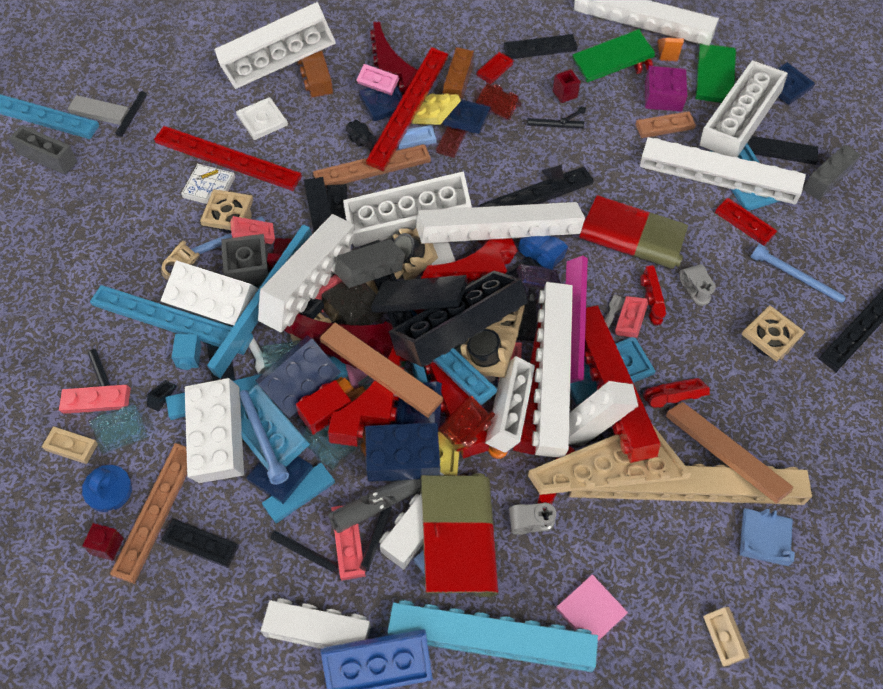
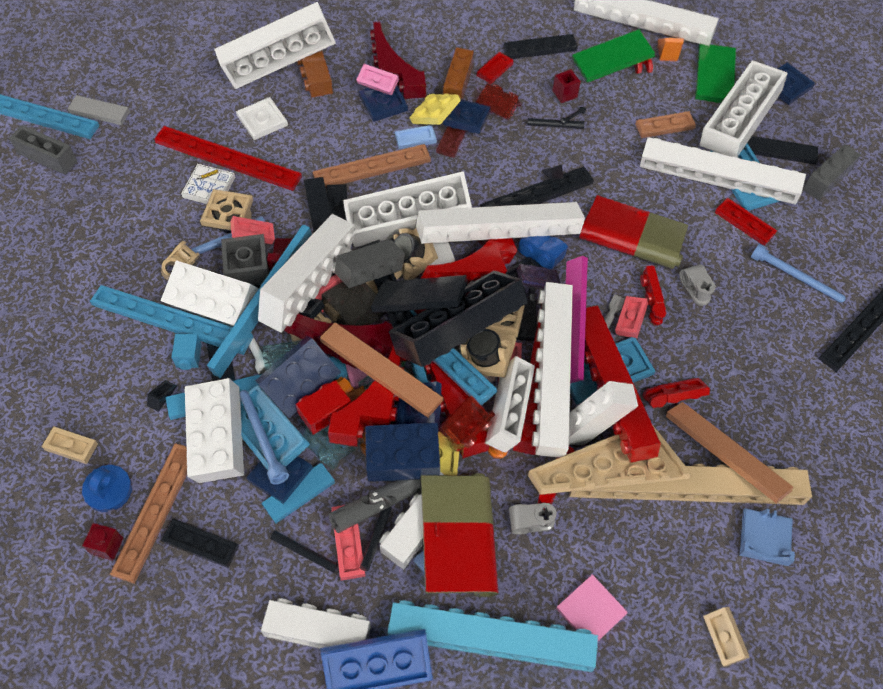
(94, 399): coral plate -> none
(98, 367): black bar -> none
(118, 429): clear light blue bracket -> none
(131, 114): black bar -> none
(360, 134): black piece -> none
(407, 109): red tile -> none
(665, 88): magenta brick -> none
(772, 334): tan piece -> none

